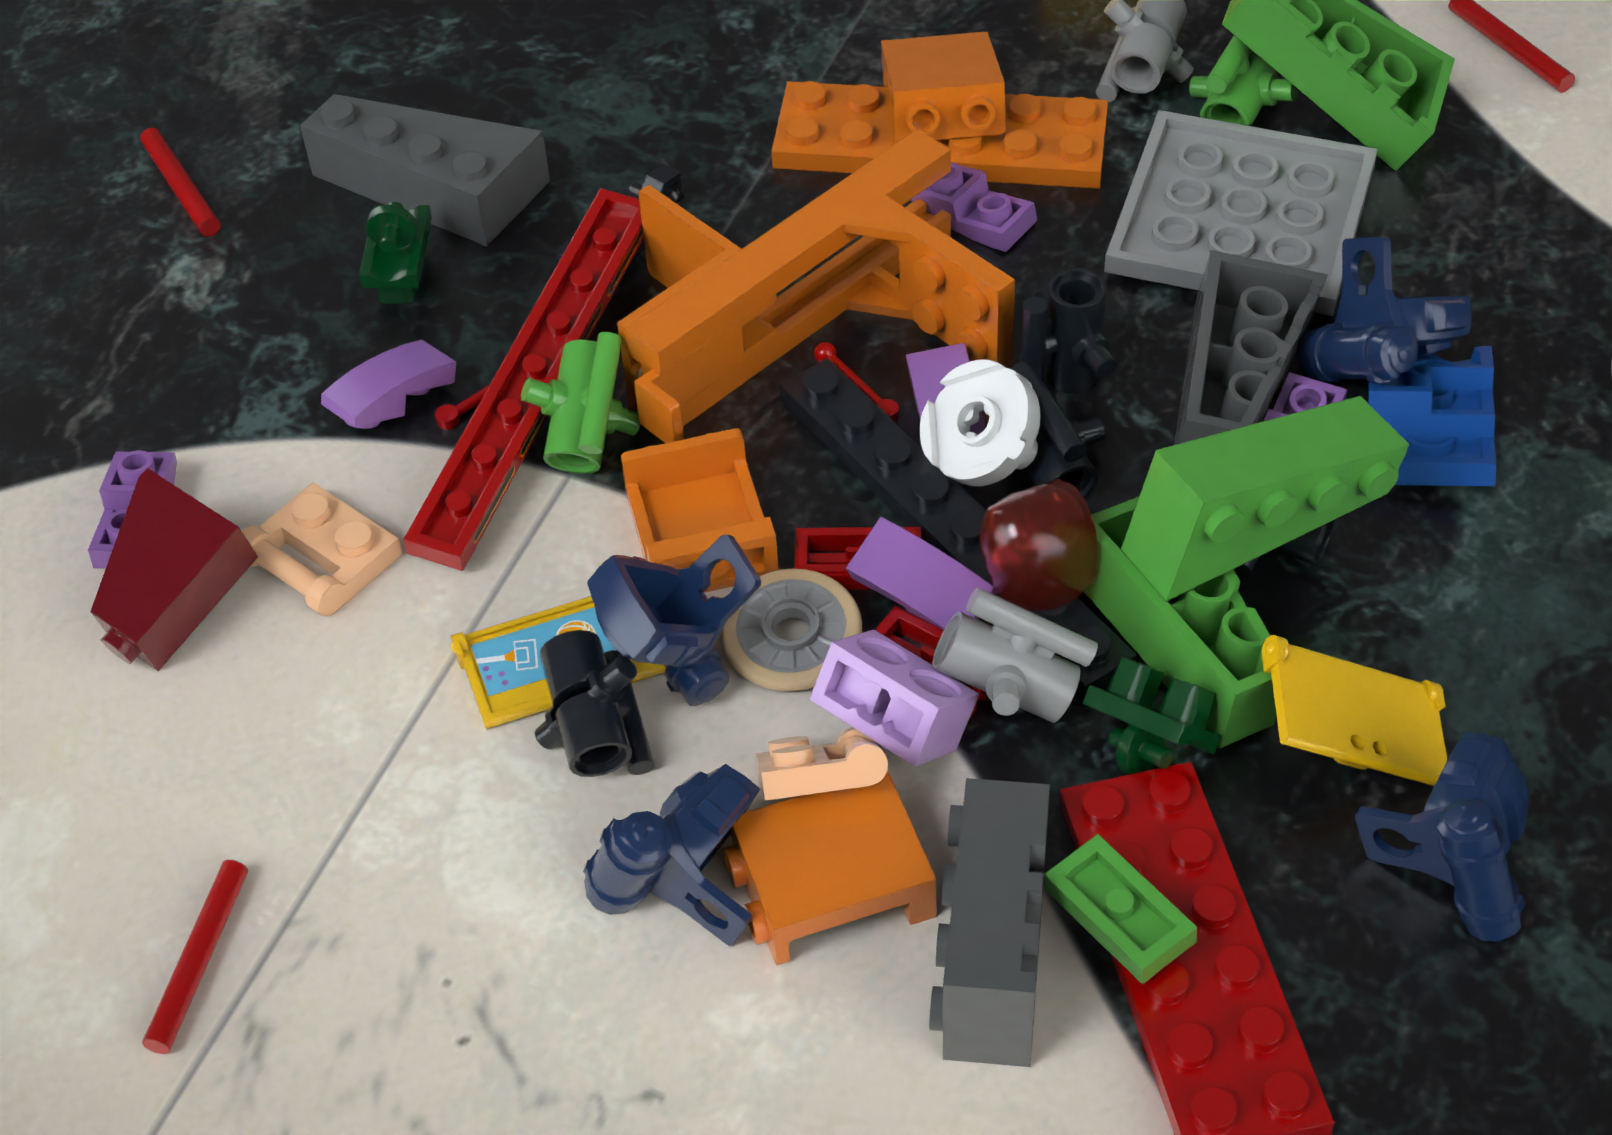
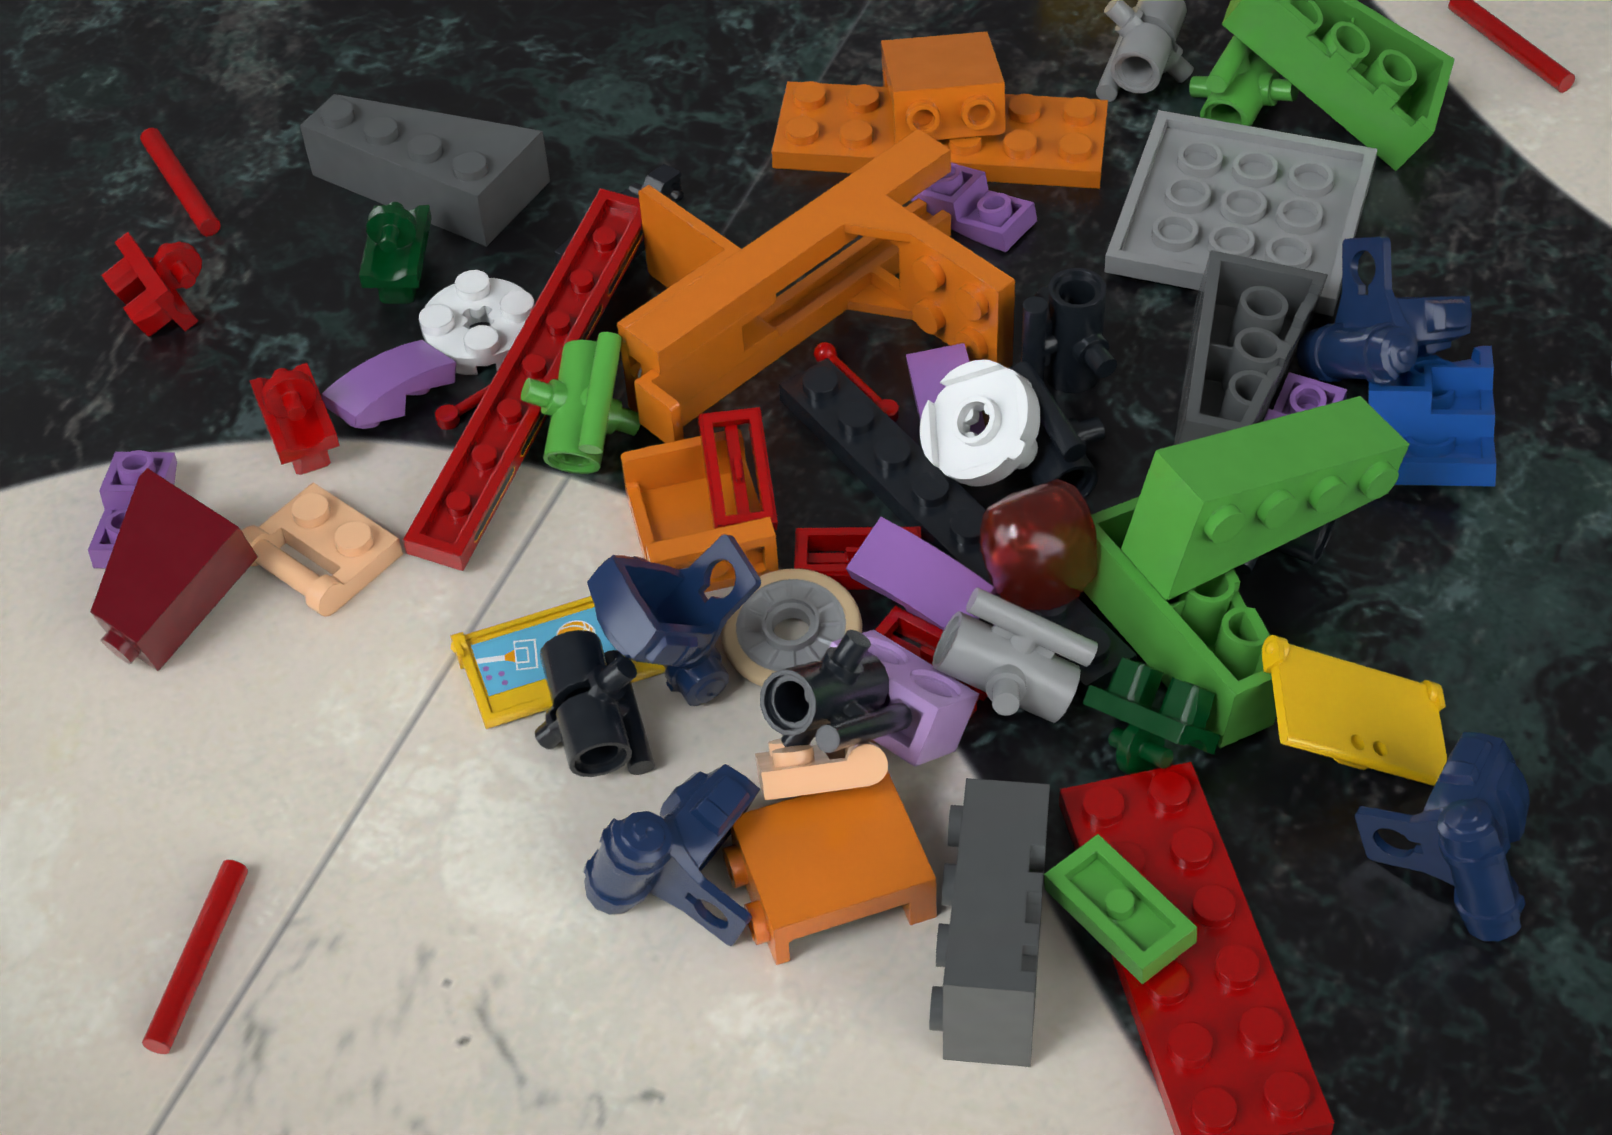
(151, 283): none -> red hips
(296, 418): none -> red hips
(470, 301): none -> white plate
(730, 420): none -> red tile
(833, 699): none -> black pin

